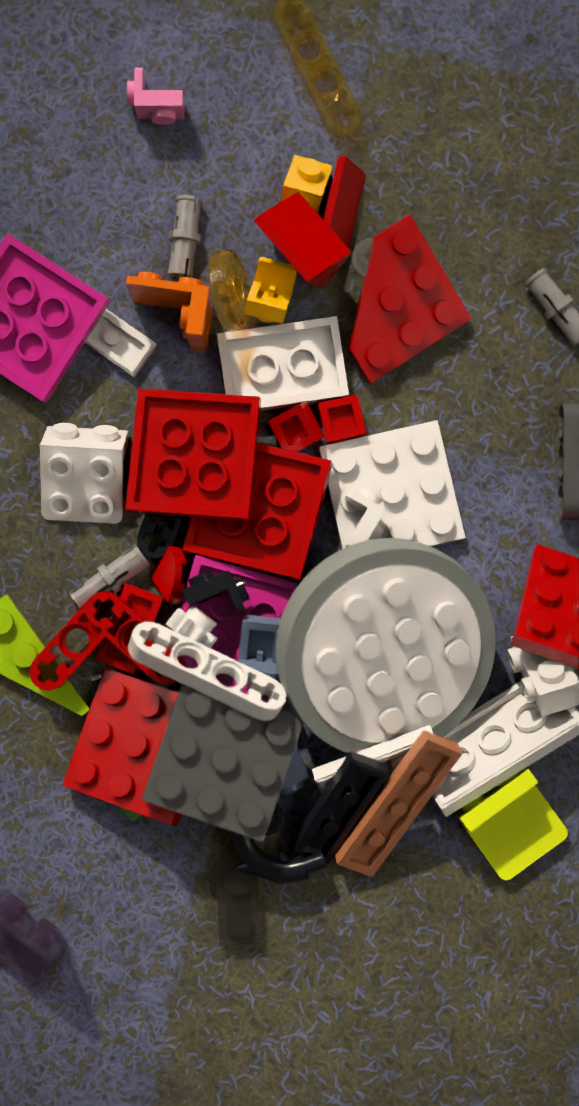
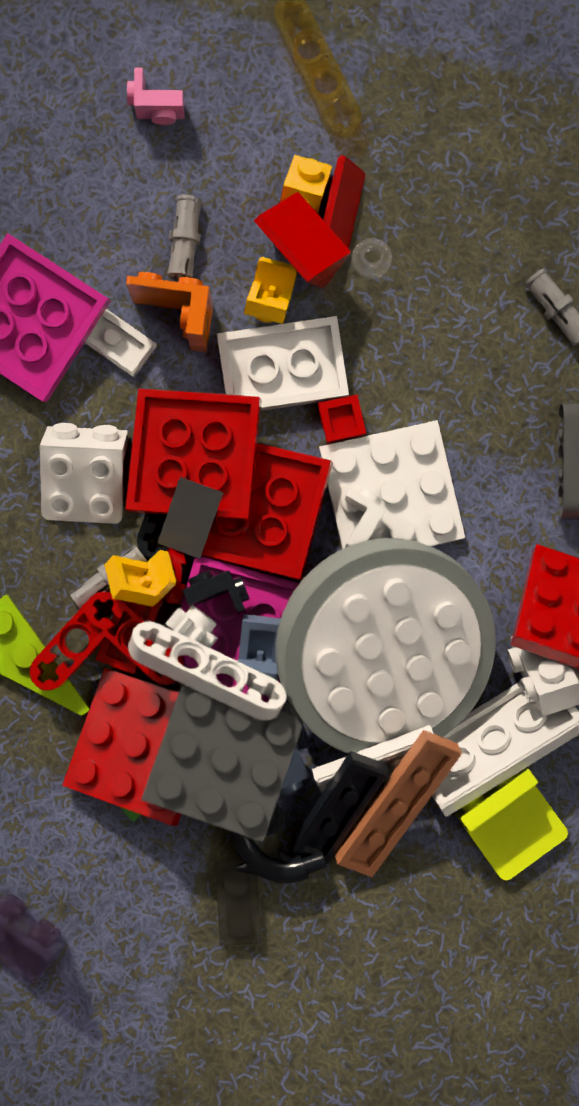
(139, 580): none -> yellow bracket
(190, 517): none -> dark grey sticker
(226, 288): clear yellow tile -> none
(296, 428): red plate -> none
(402, 302): red plate -> none

